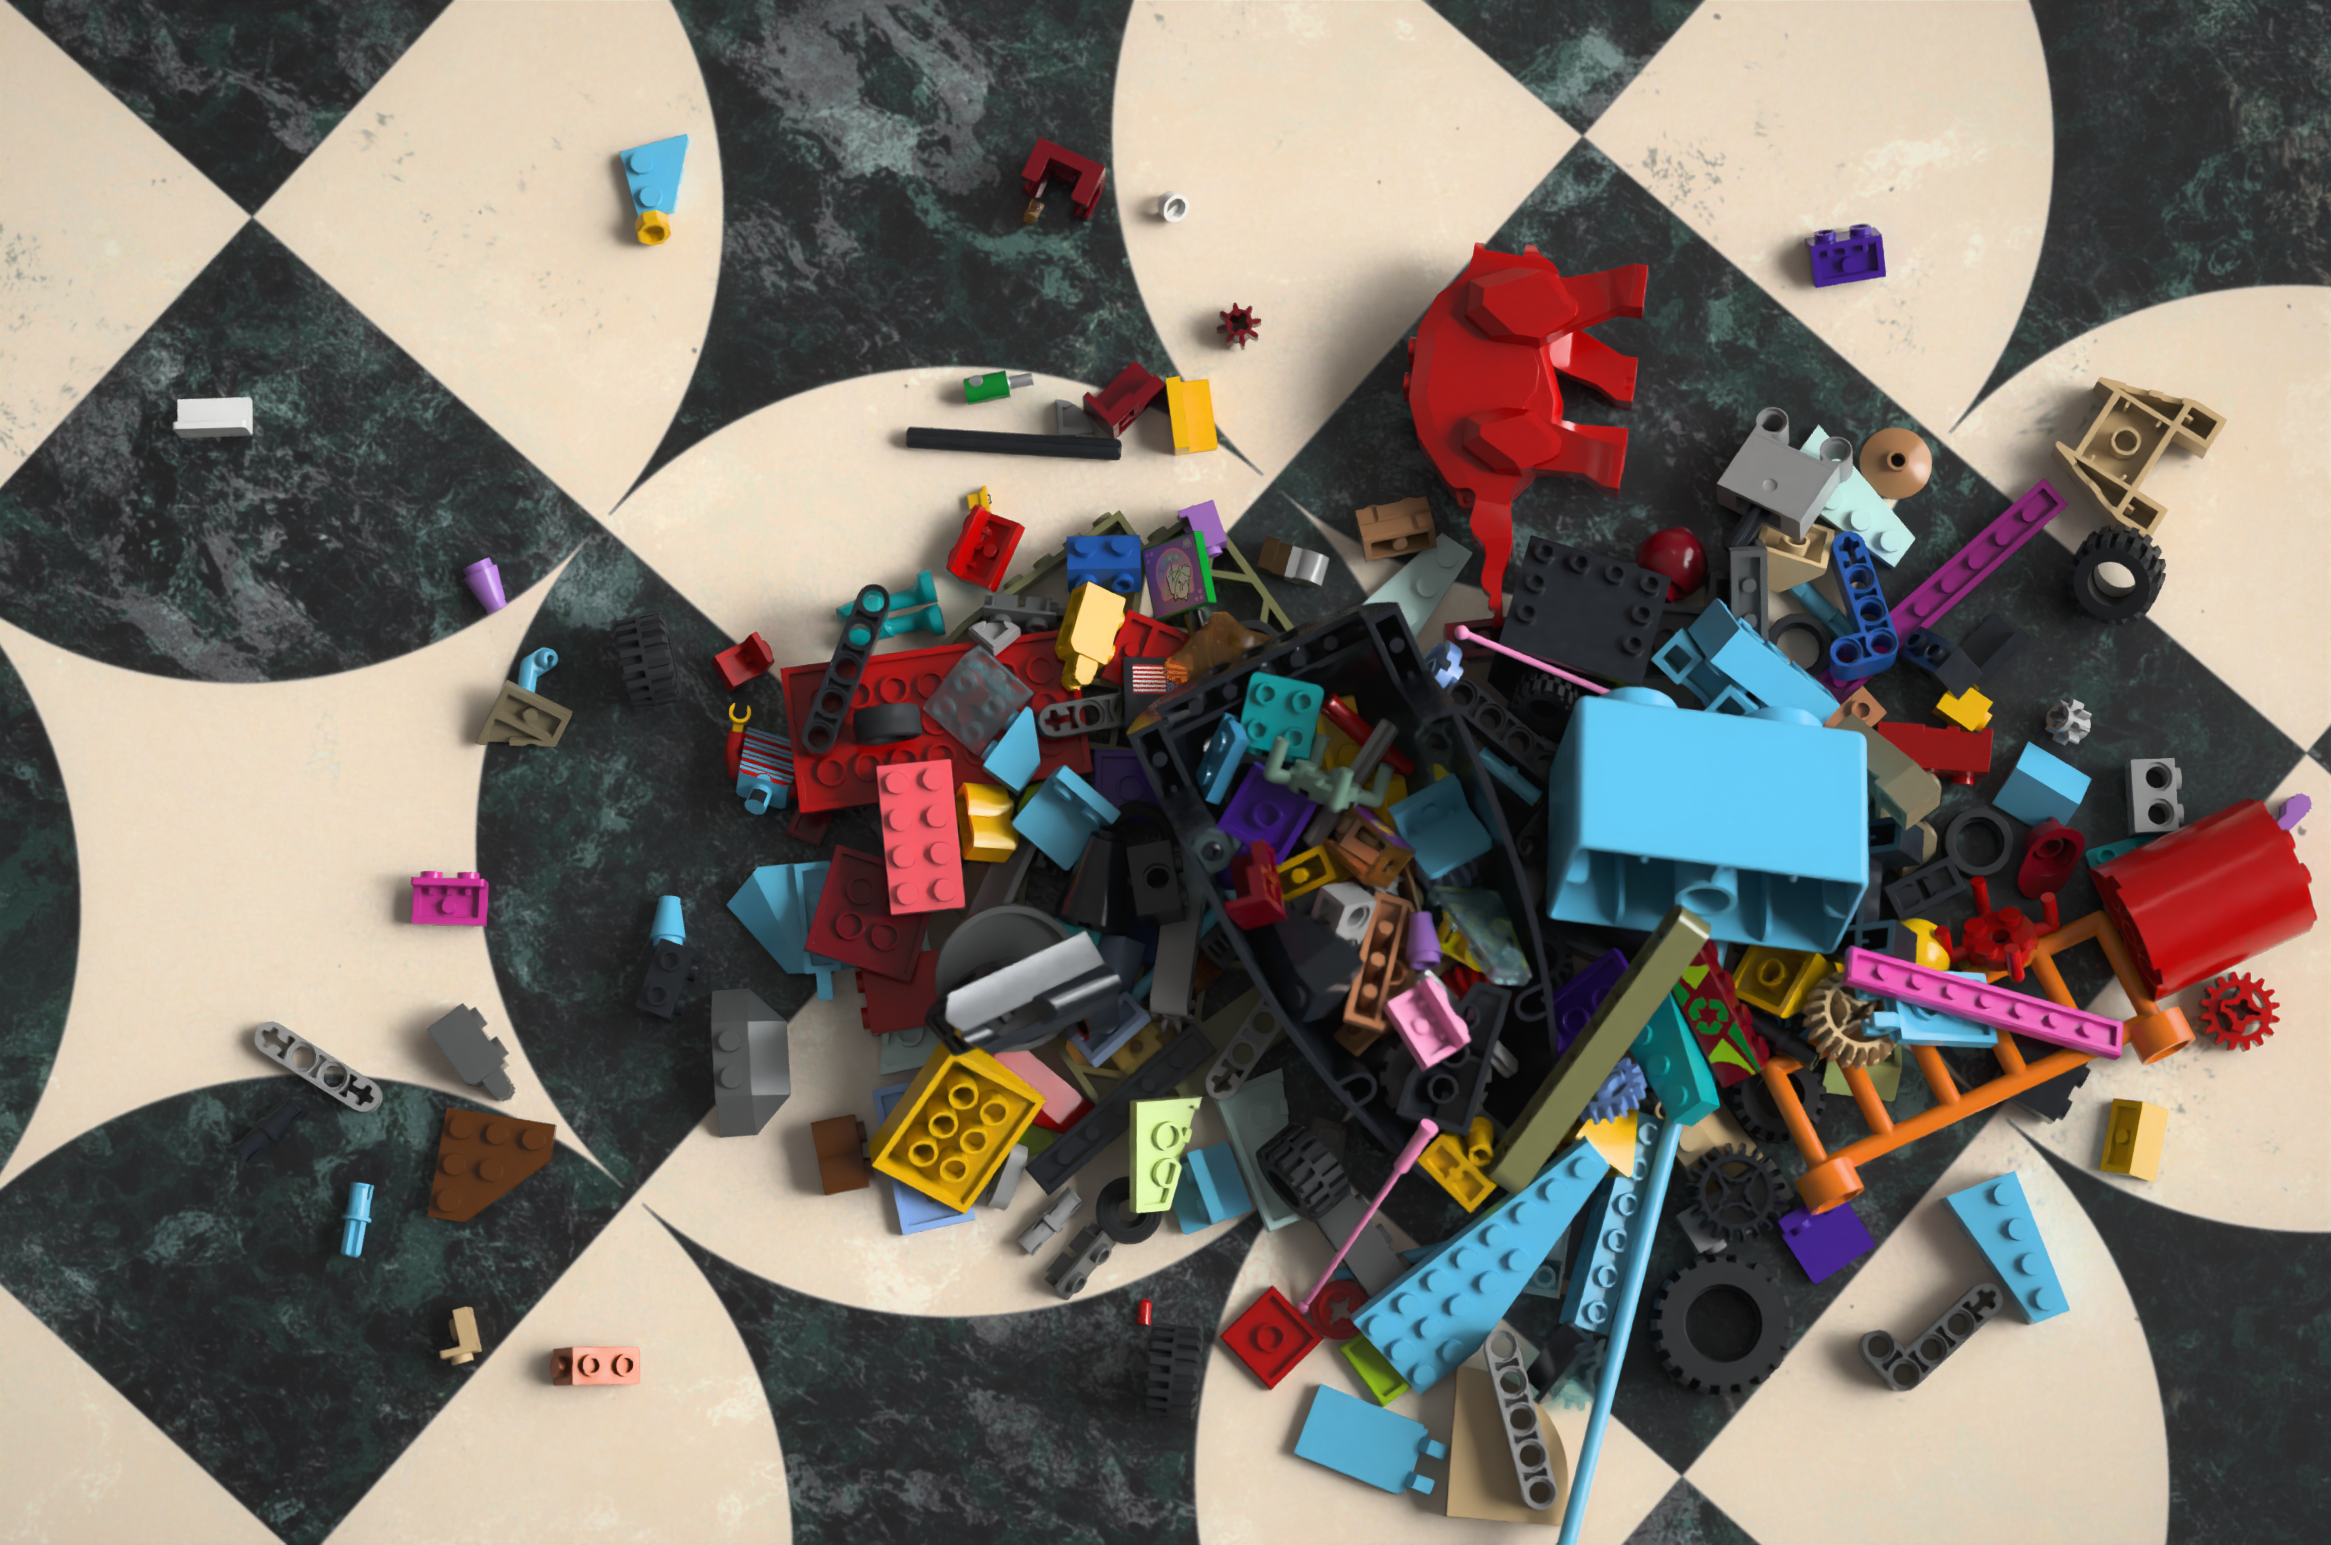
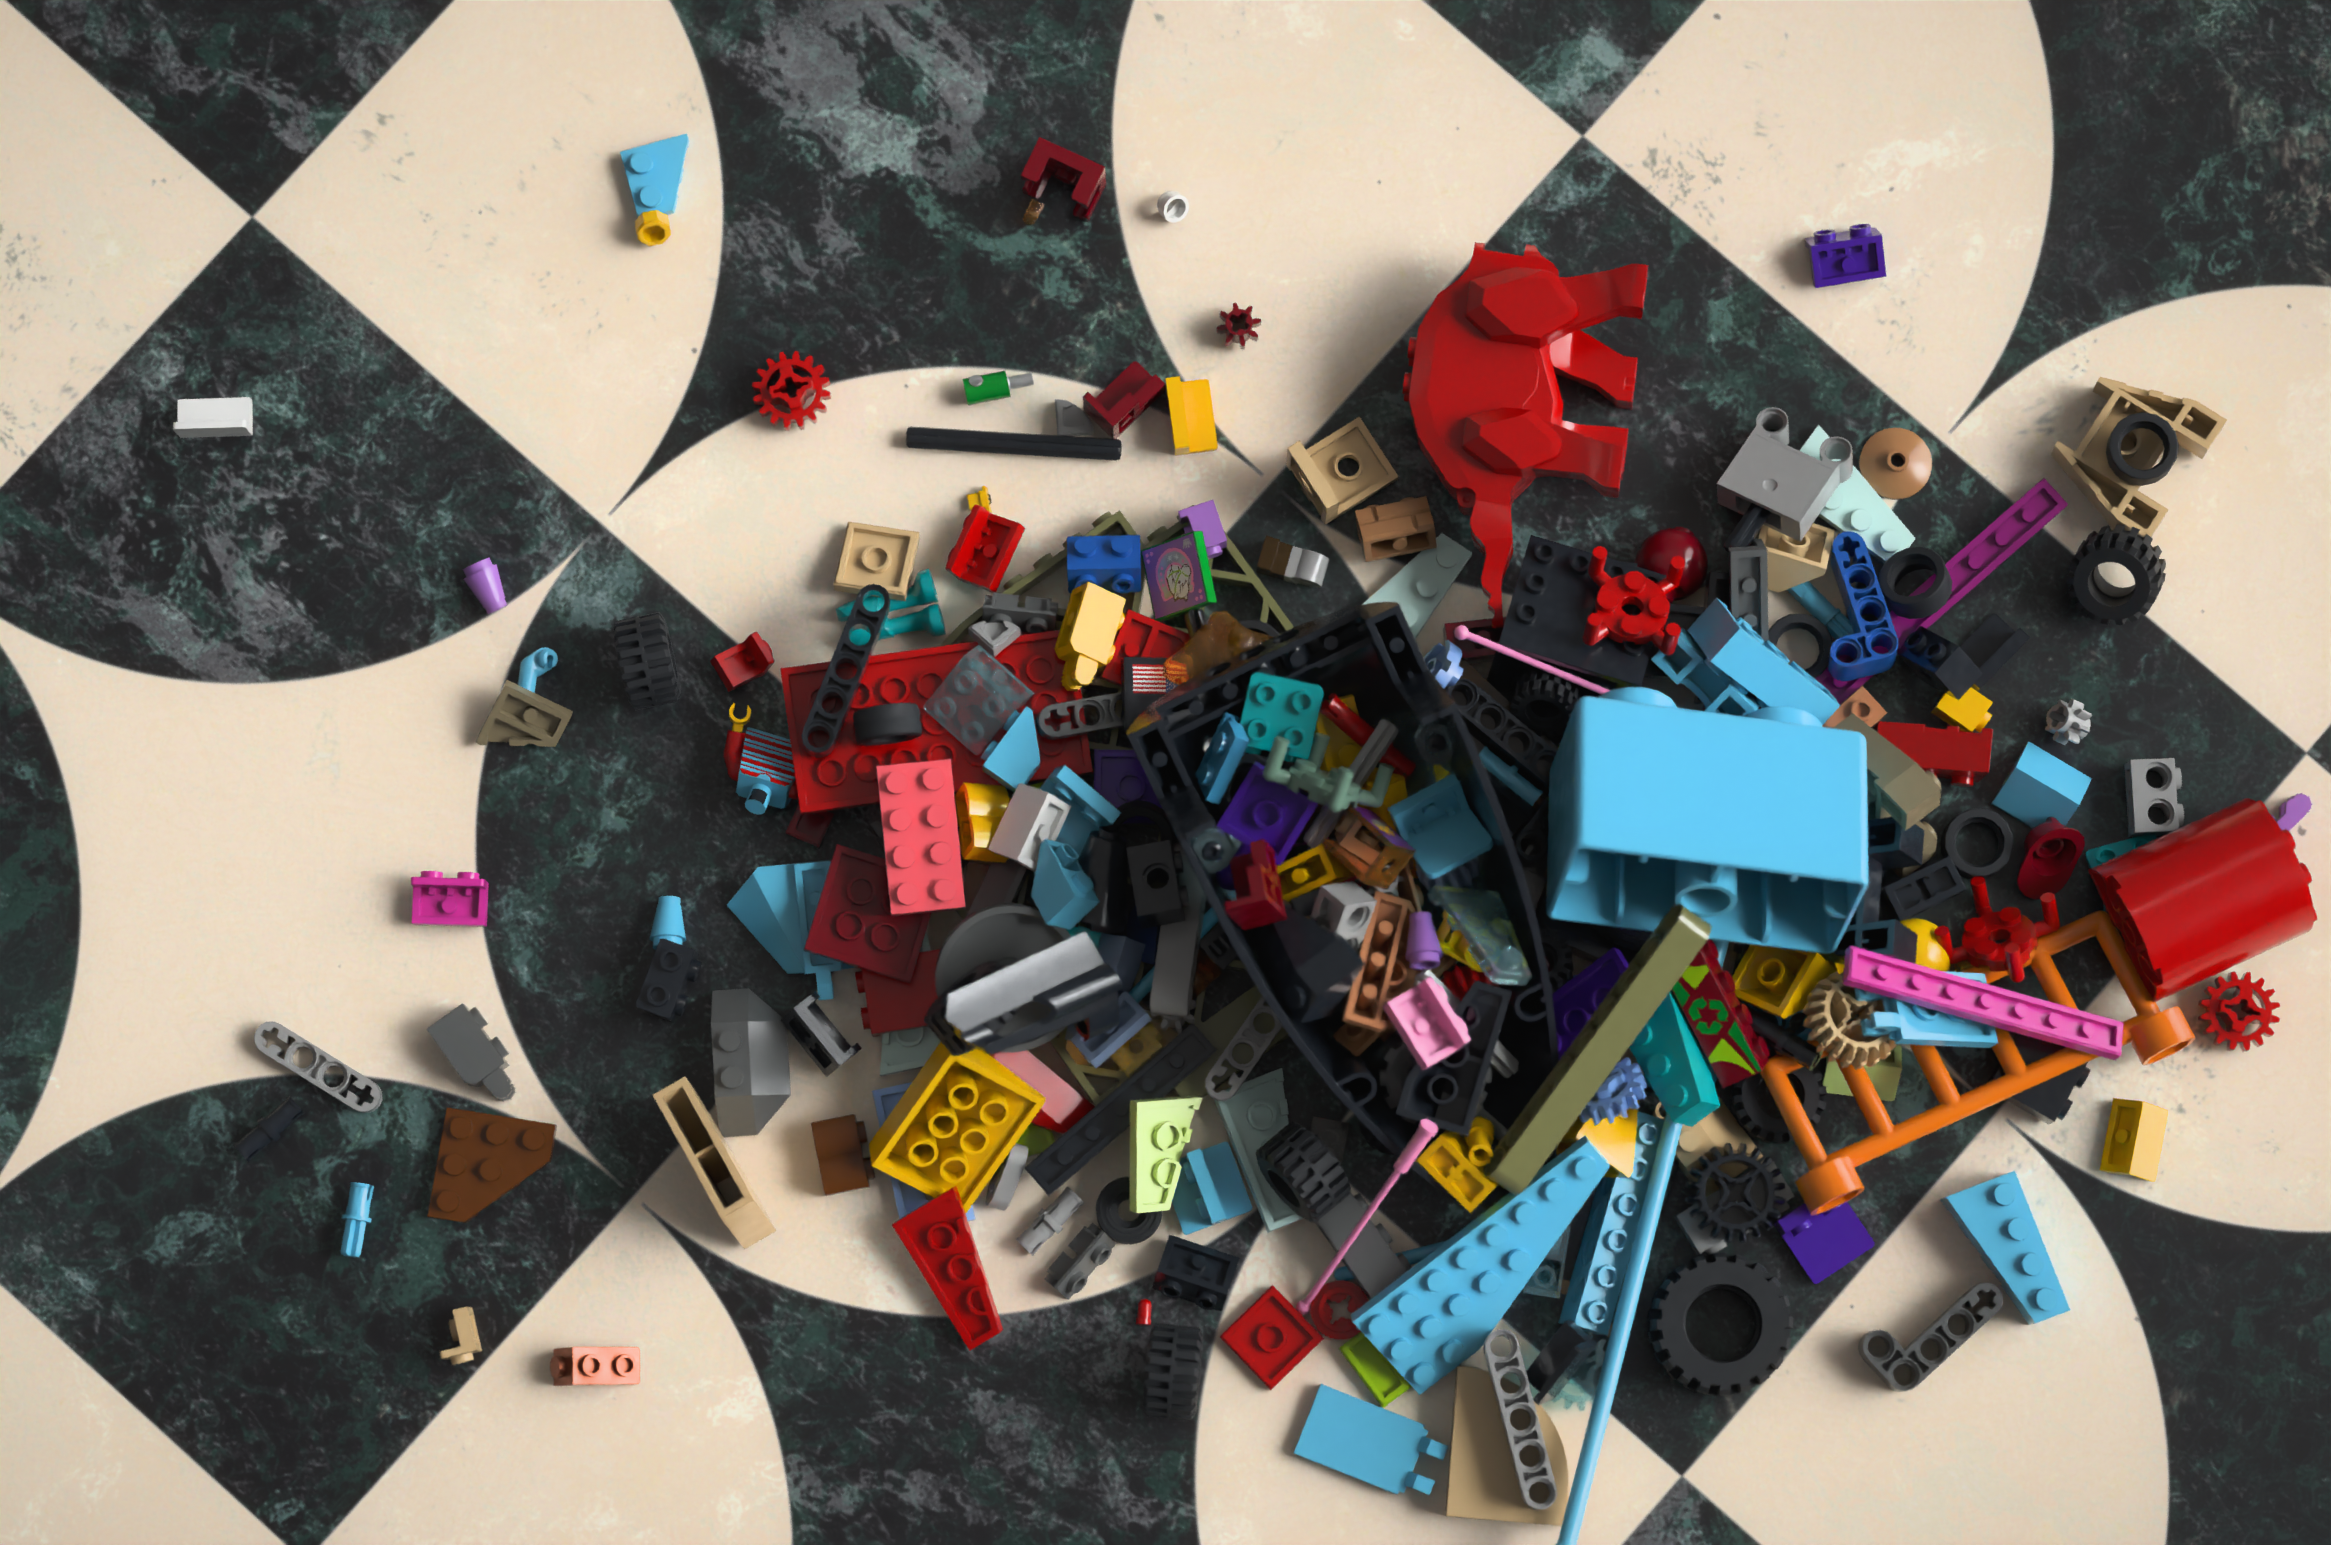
(714, 1163): none -> tan brick
(805, 388): none -> red gear
(818, 1035): none -> black hinge
(876, 557): none -> tan tile
(949, 1261): none -> red wing
(1027, 823): none -> white panel
(1061, 886): none -> medium azure slope
(1195, 1273): none -> black bracket
(1319, 473): none -> tan bracket
(1637, 590): none -> red plate
(1922, 604): none -> black tyre
(2146, 421): none -> black tyre

